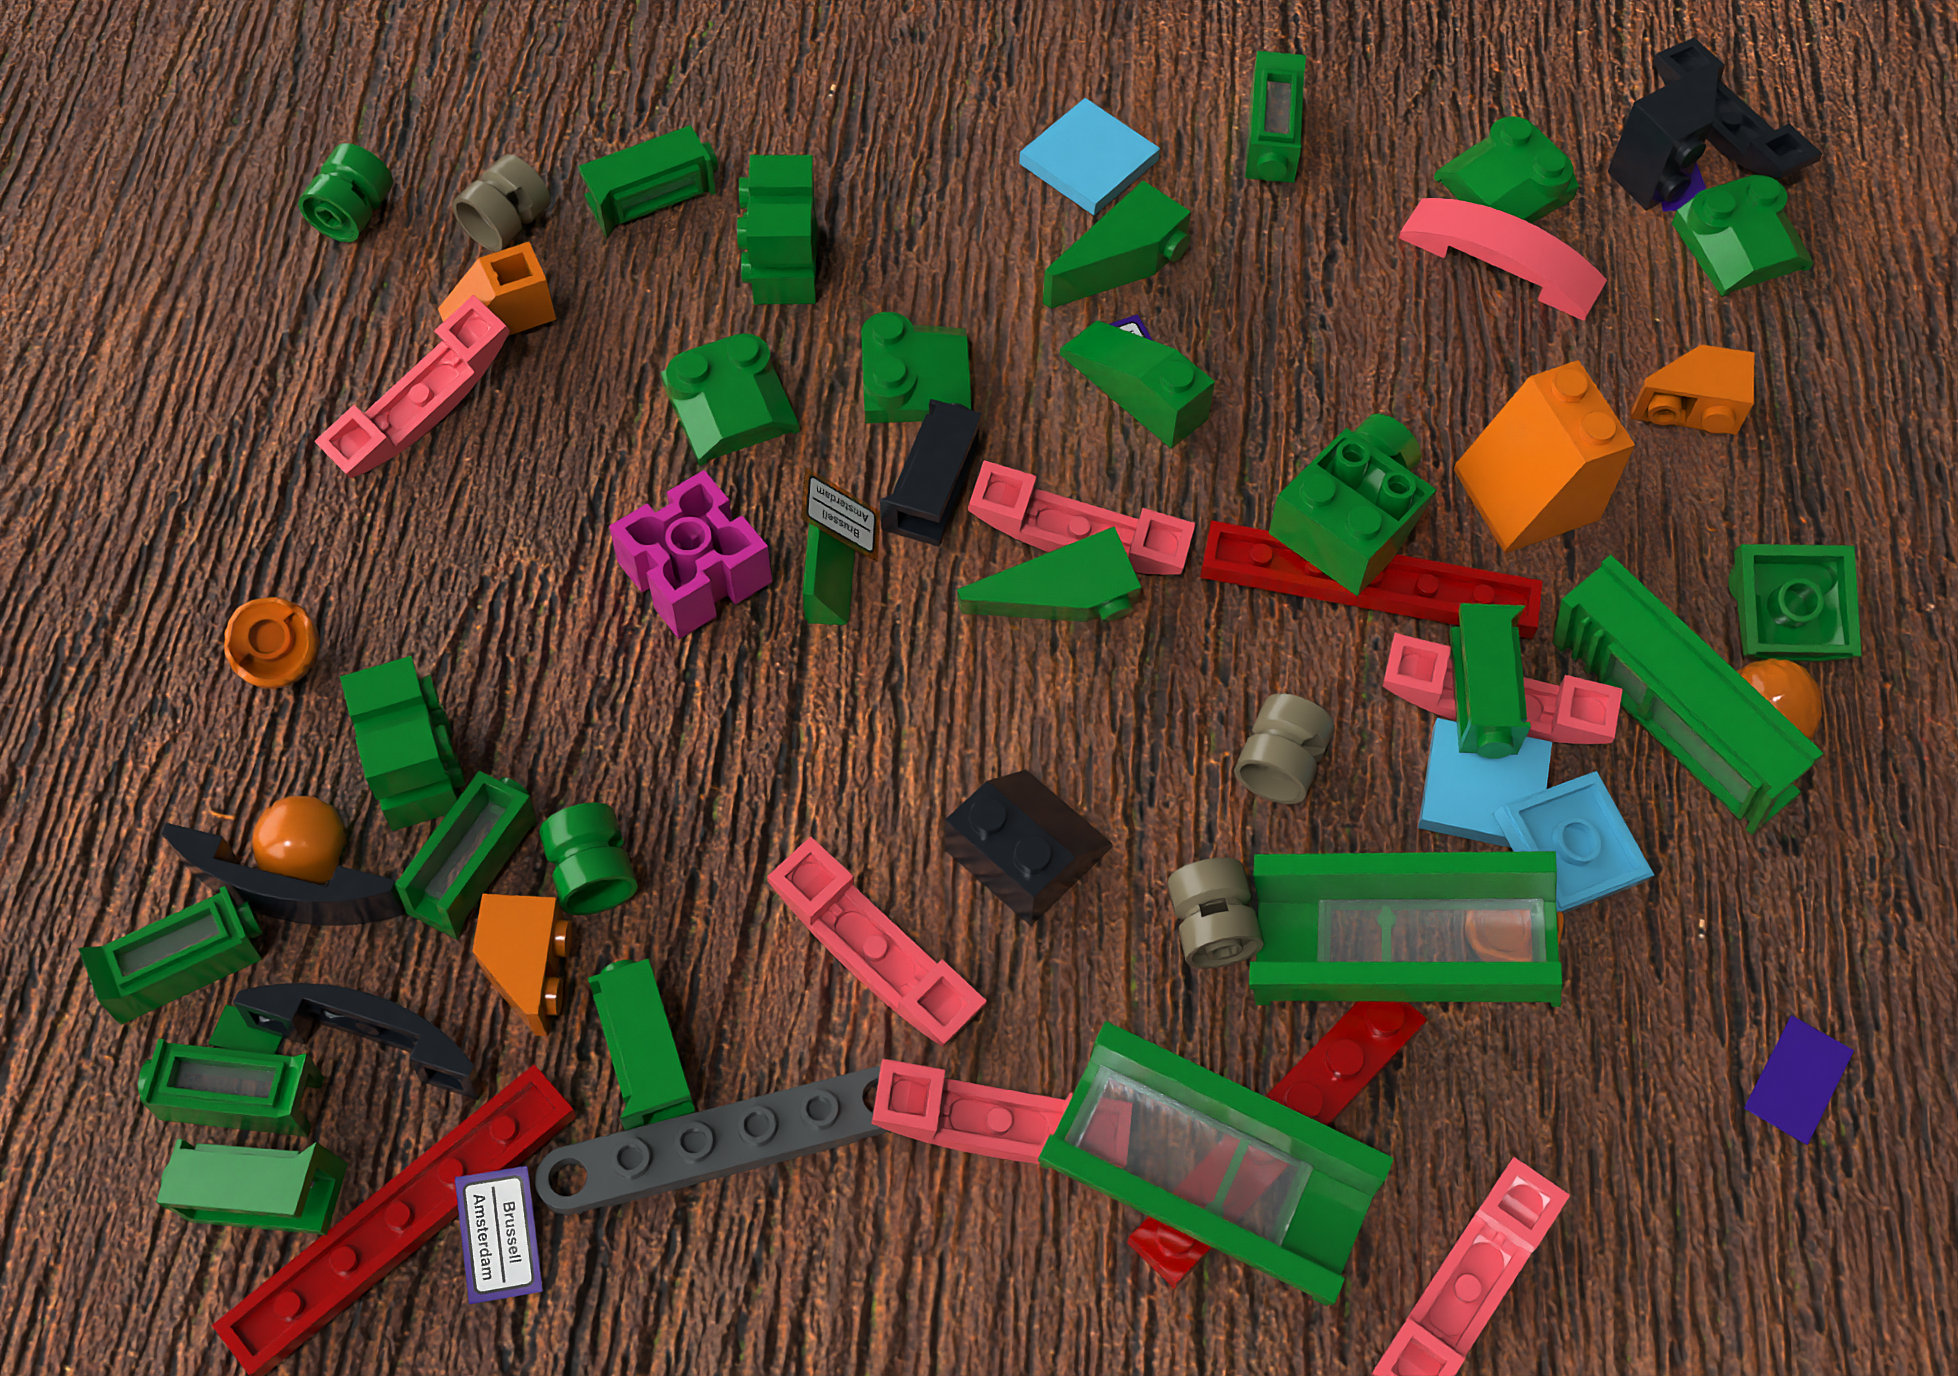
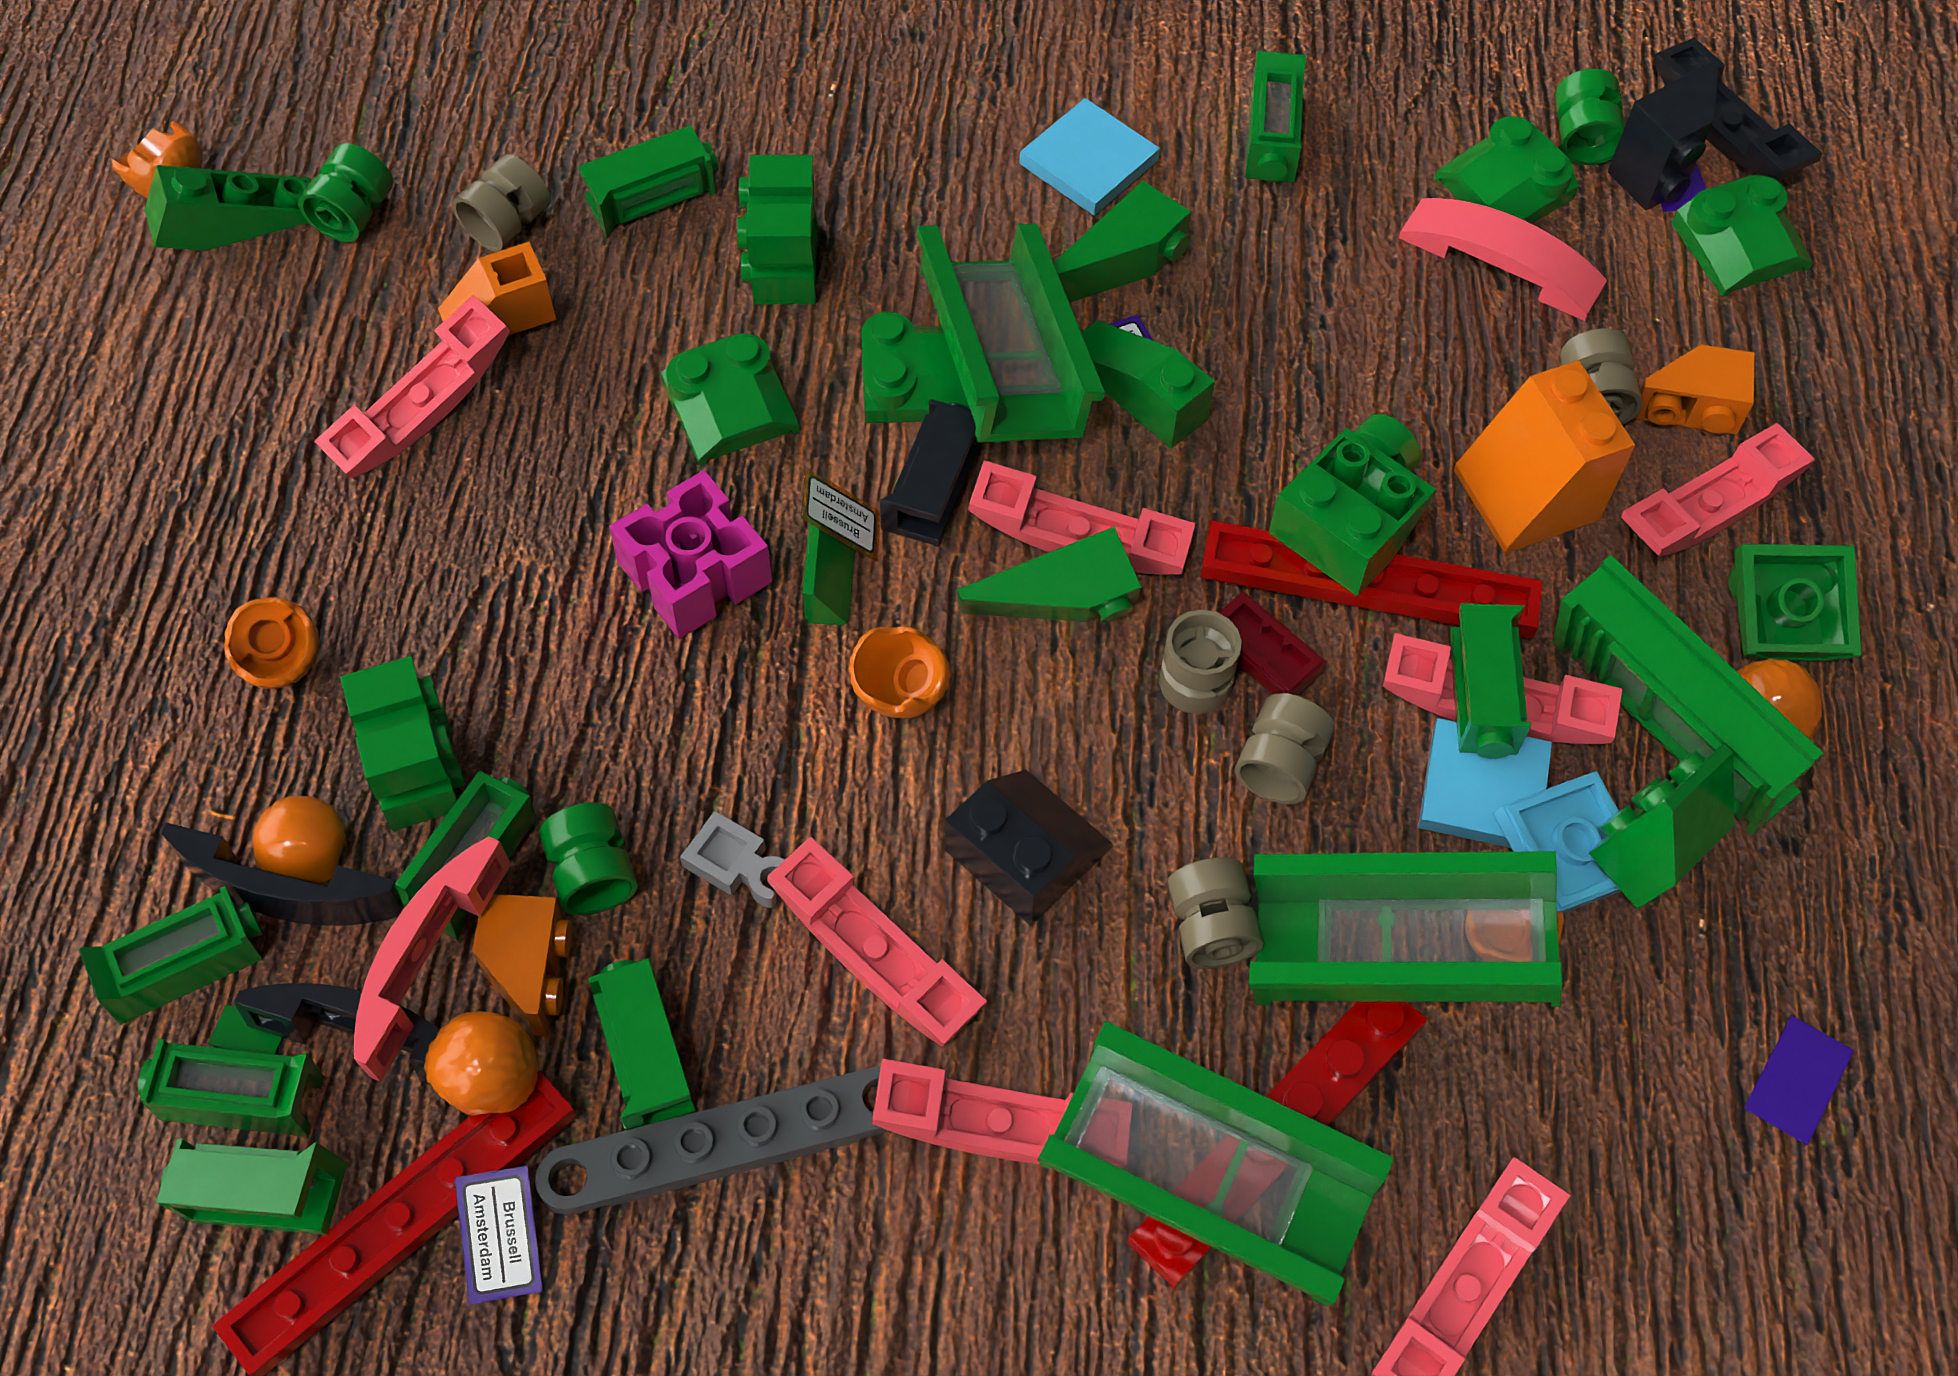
(158, 149): none -> orange hair
(219, 207): none -> green slope
(462, 883): none -> coral slope
(482, 1063): none -> orange hair
(731, 856): none -> light grey plate
(899, 671): none -> orange hair
(1012, 339): none -> green piece
(1199, 661): none -> dark tan wheel
(1271, 650): none -> dark red plate
(1589, 116): none -> green wheel
(1611, 365): none -> dark tan wheel
(1670, 827): none -> green slope
(1720, 495): none -> coral slope

